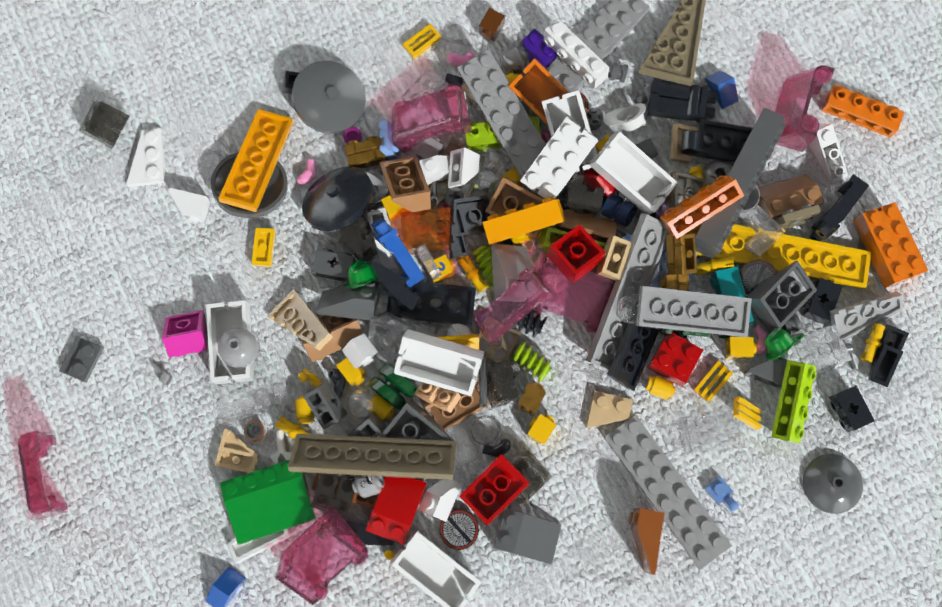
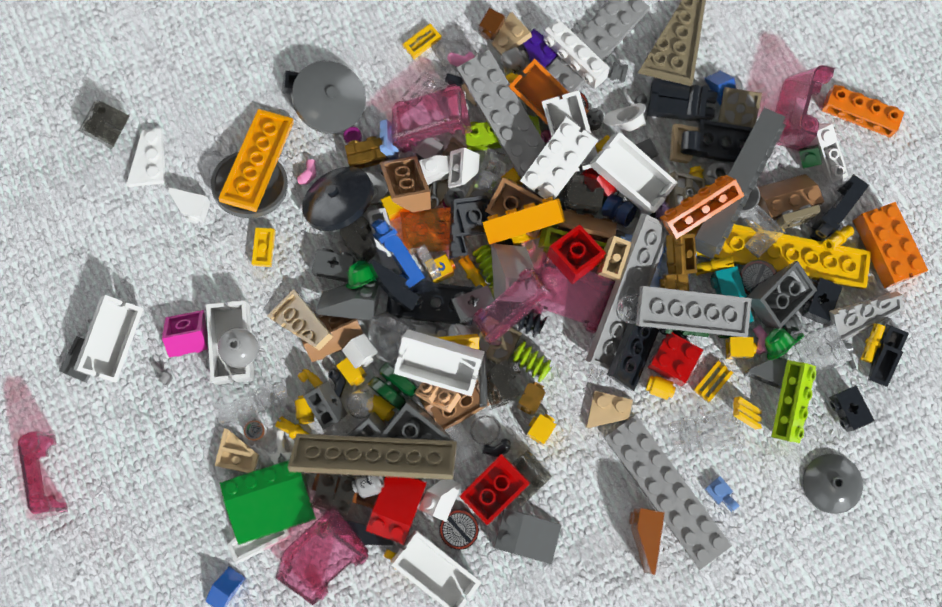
(108, 339): none -> white piece
(461, 302): none -> dark grey brick
(511, 34): none -> tan wing
(739, 107): none -> dark tan piece
(810, 156): none -> dark green plate
(838, 237): none -> yellow pin

